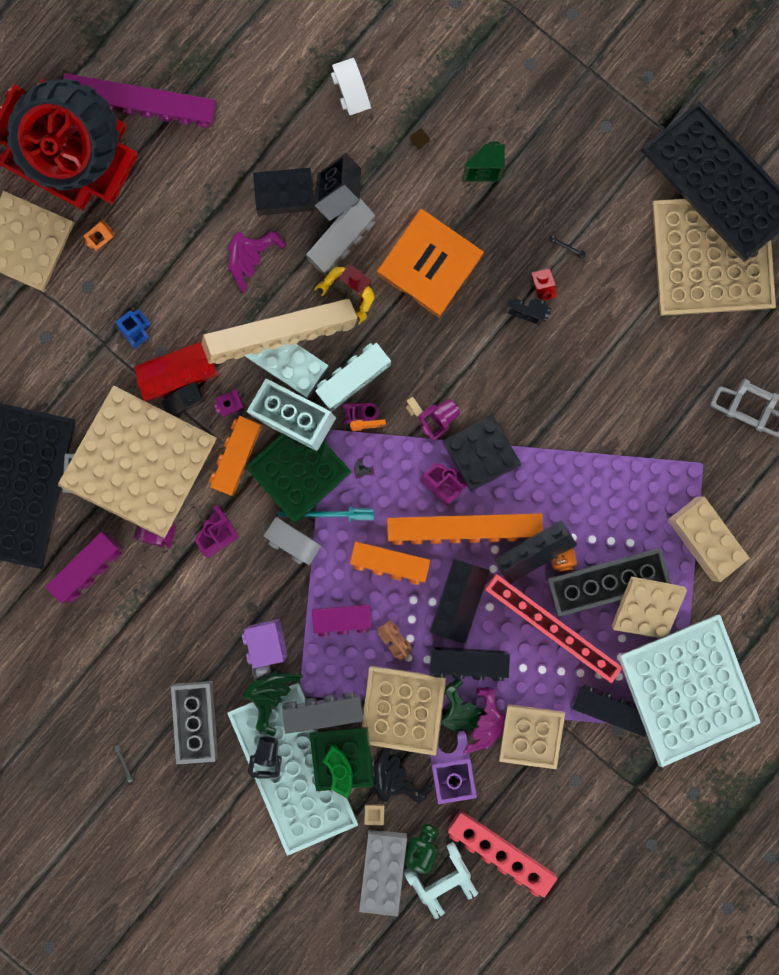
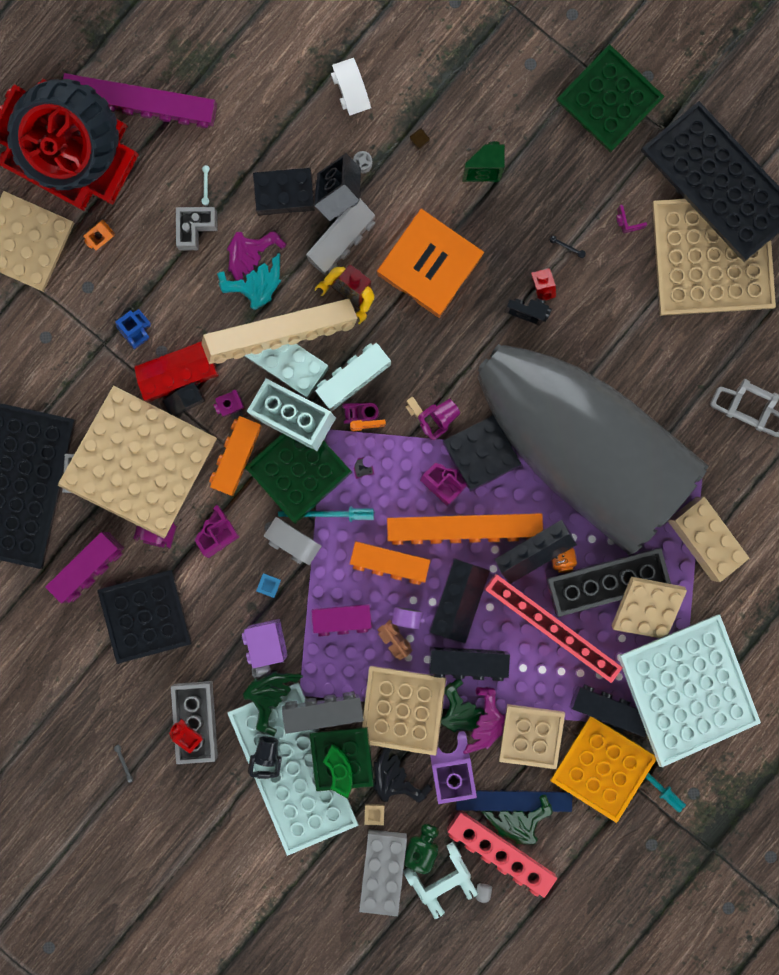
(144, 616): none -> black plate
(185, 736): none -> red bracket
(190, 221): none -> light grey brick
(205, 201): none -> light aqua hinge
(258, 286): none -> teal animal
(268, 585): none -> dark azure plate
(363, 158): none -> light grey wheel
(407, 618): none -> medium lavender piece
(484, 892): none -> light grey piece
(515, 801): none -> dark blue tile
(517, 825): none -> dark green animal
(590, 444): none -> dark grey panel
(603, 768): none -> light orange plate
(610, 98): none -> dark green plate
(622, 221): none -> magenta bracket
(667, 794): none -> teal piece

